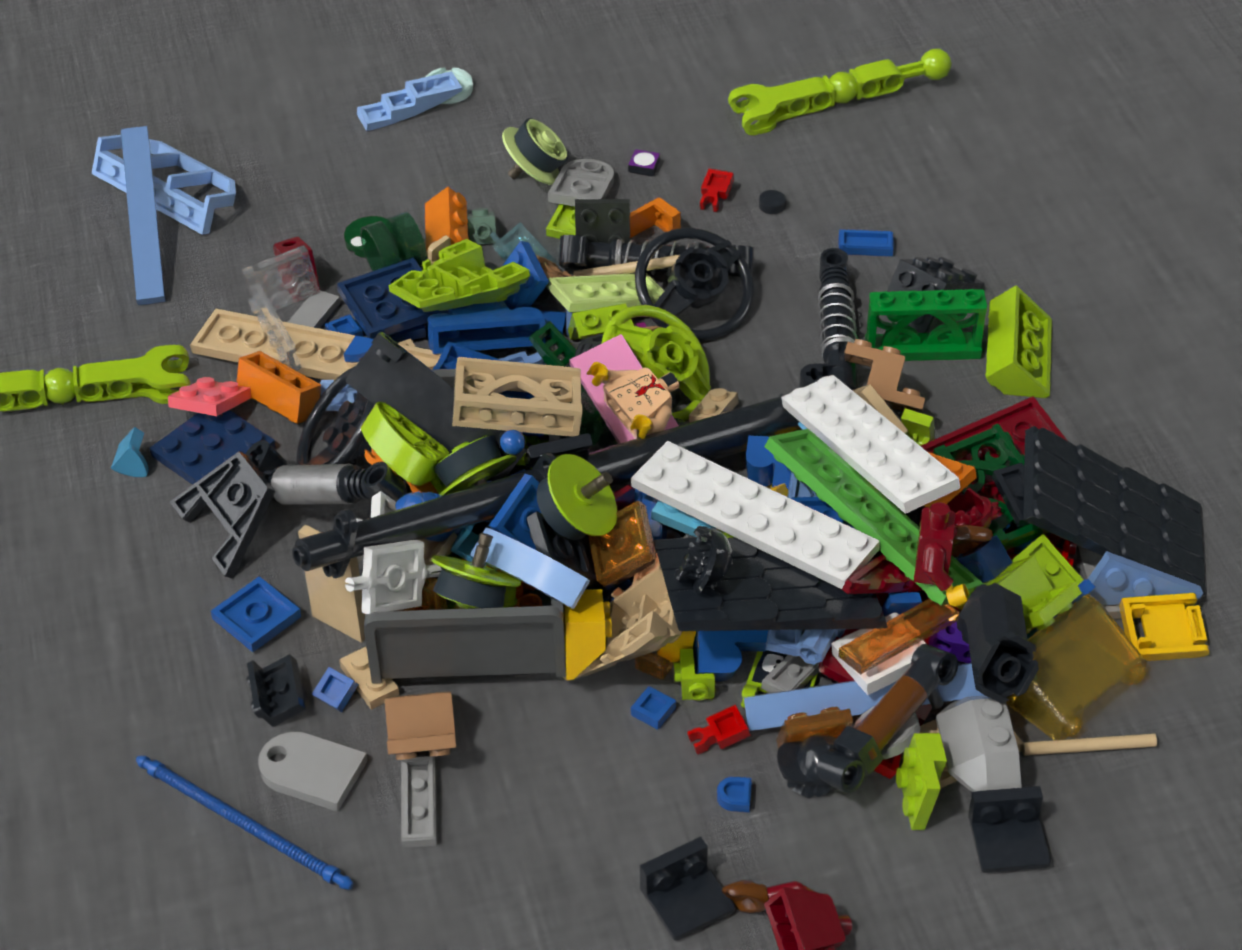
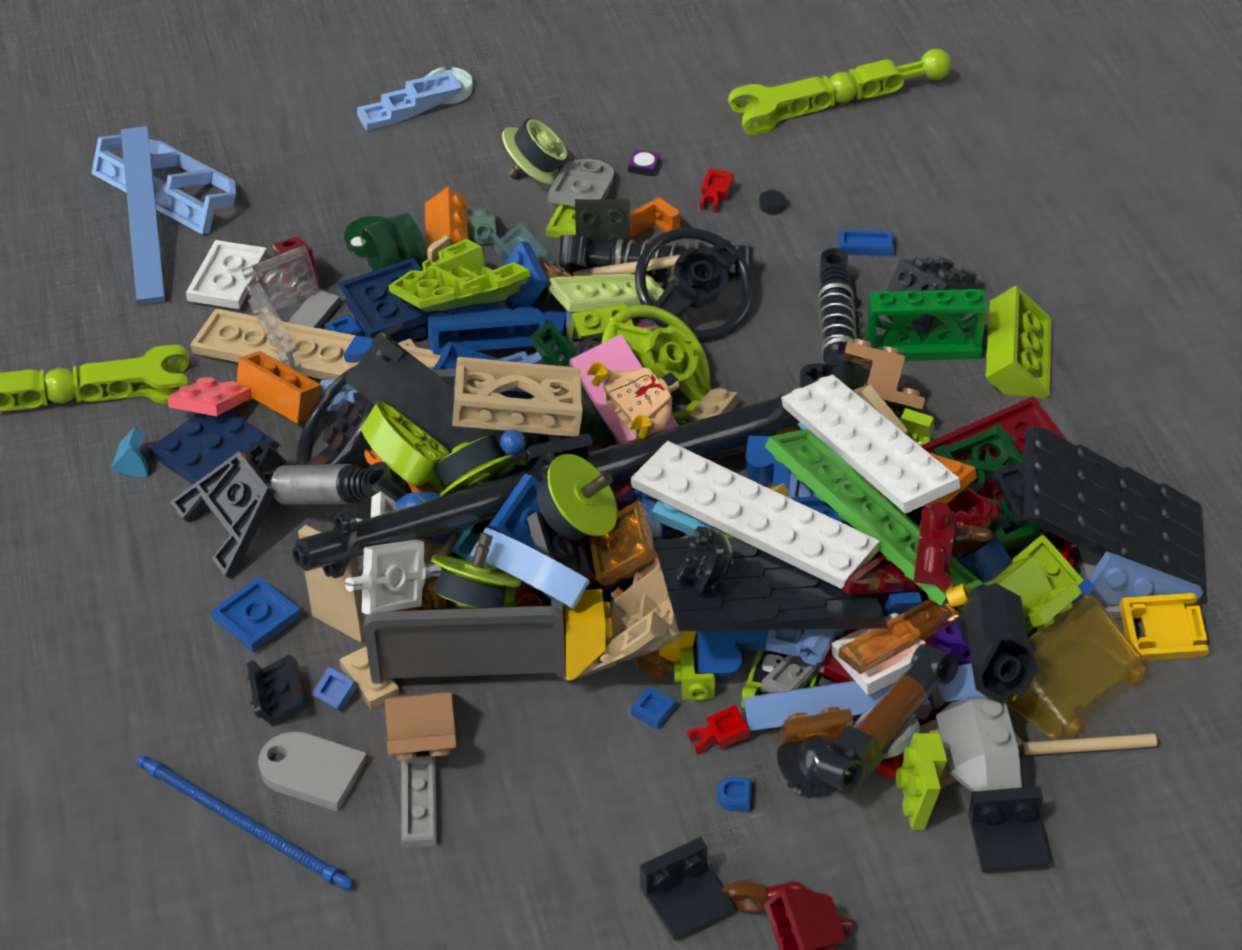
(221, 275): none -> white plate

